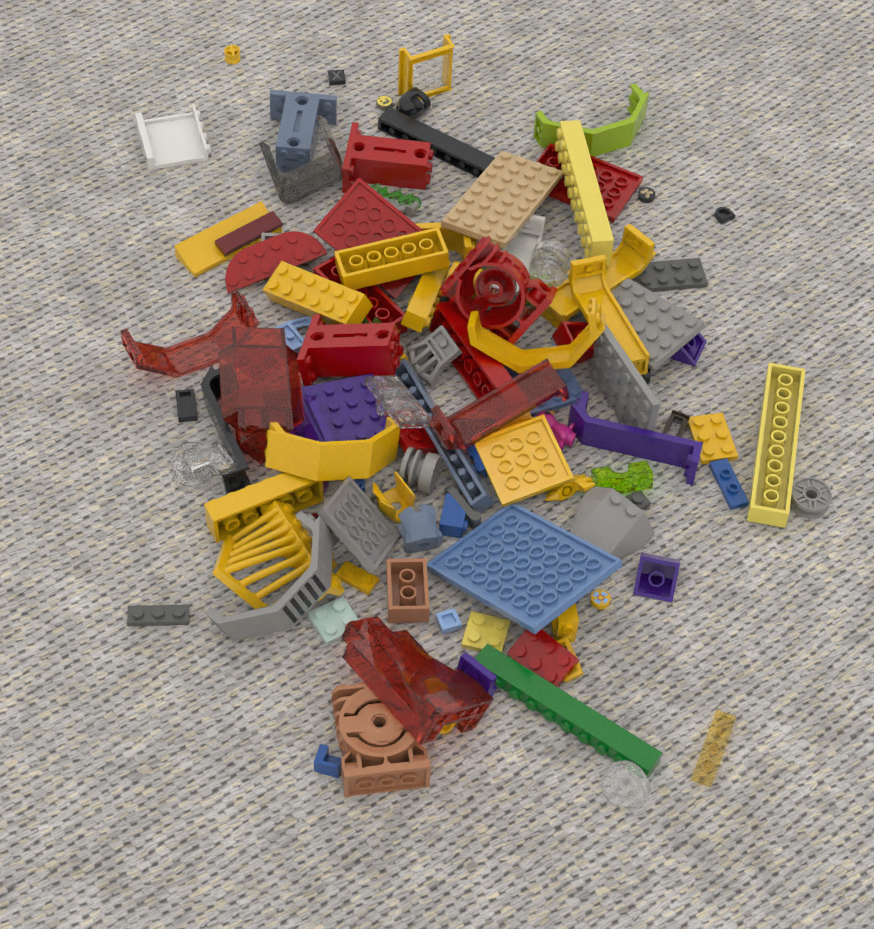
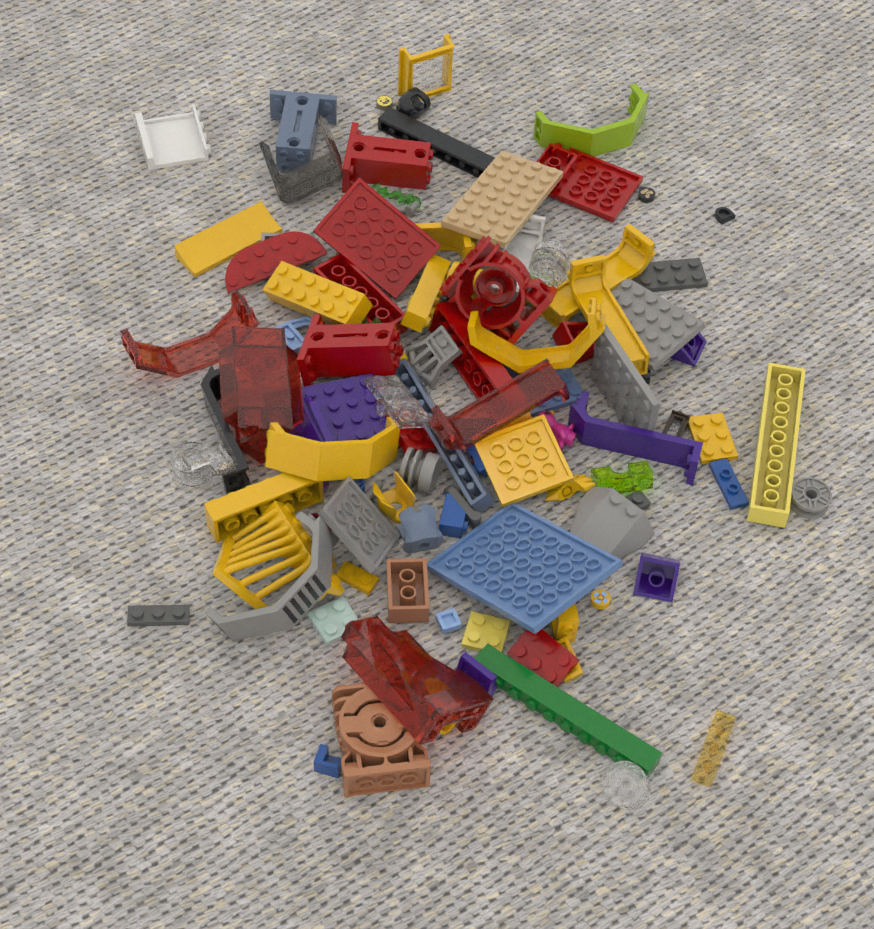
(186, 405): black tile -> none
(232, 54): yellow wheel -> none
(248, 233): dark red tile -> none
(336, 77): black tile -> none
(392, 259): yellow brick -> none
(583, 190): light yellow brick -> none

